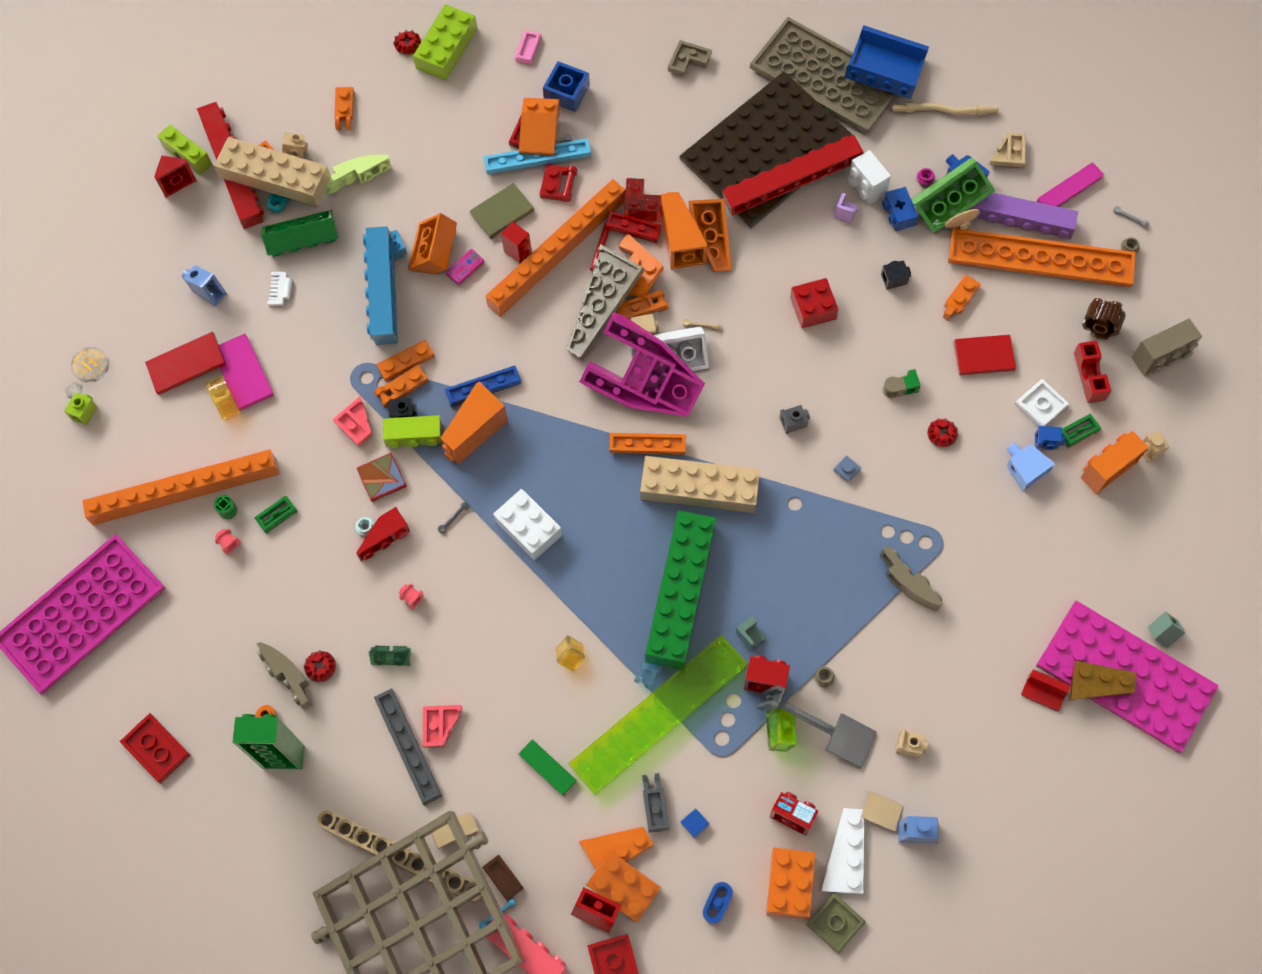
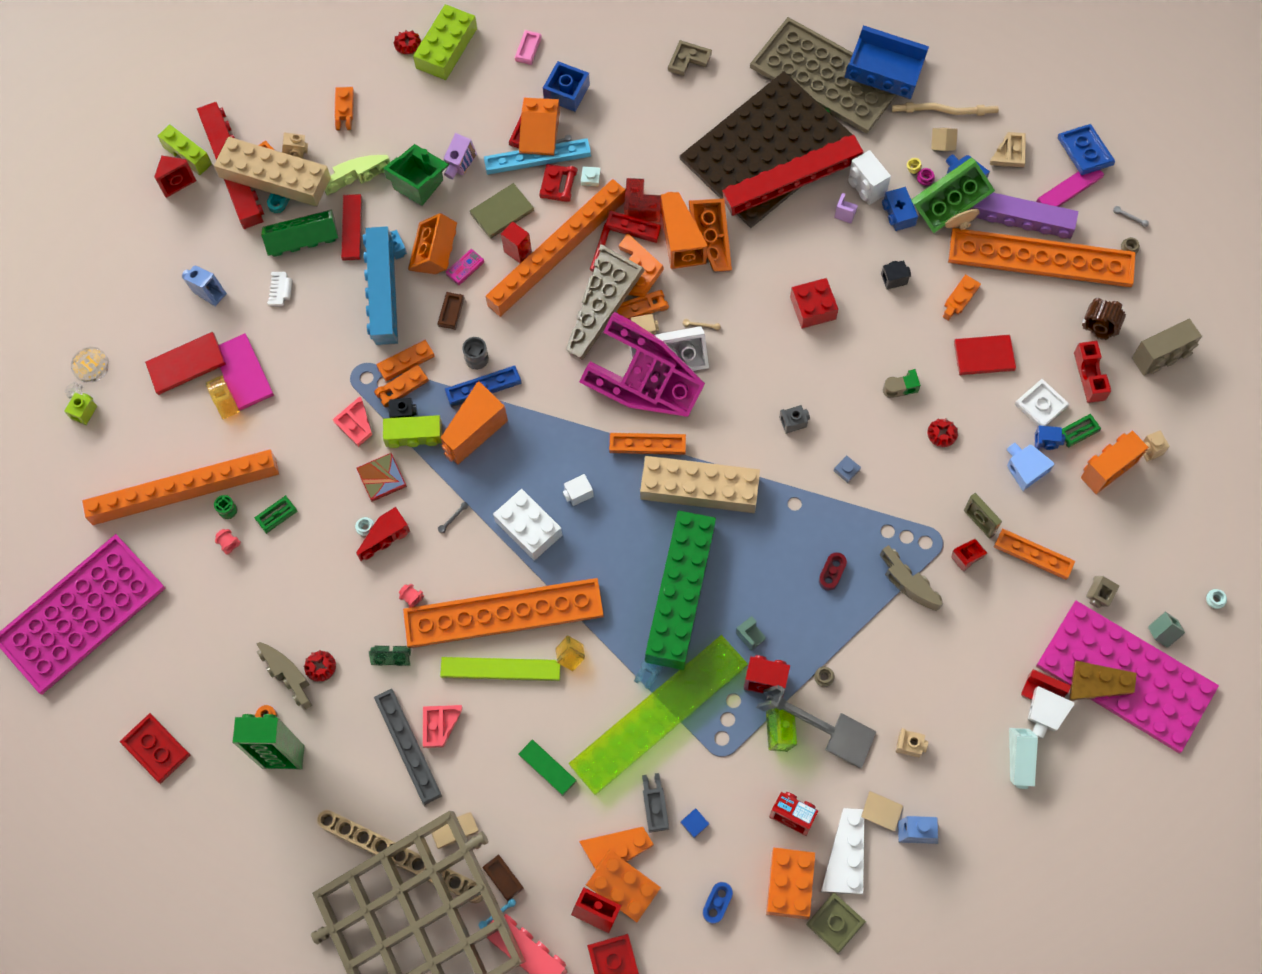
(351, 227): none -> red tile
(416, 173): none -> green piece
(451, 310): none -> reddish brown tile
(459, 156): none -> lavender torso
(475, 353): none -> dark grey wheel
(500, 668): none -> lime tile
(502, 613): none -> orange plate
(578, 490): none -> white brick
(590, 176): none -> light aqua plate
(832, 571): none -> dark red plate
(916, 164): none -> light yellow hinge
(944, 139): none -> tan panel
(968, 554): none -> red slope
(982, 515): none -> olive tile
(1022, 757): none -> light aqua slope
(1034, 554): none -> orange plate
(1048, 711): none -> white torso
(1086, 149): none -> blue tile
(1107, 591): none -> dark tan brick
(1221, 597): none -> light aqua plate

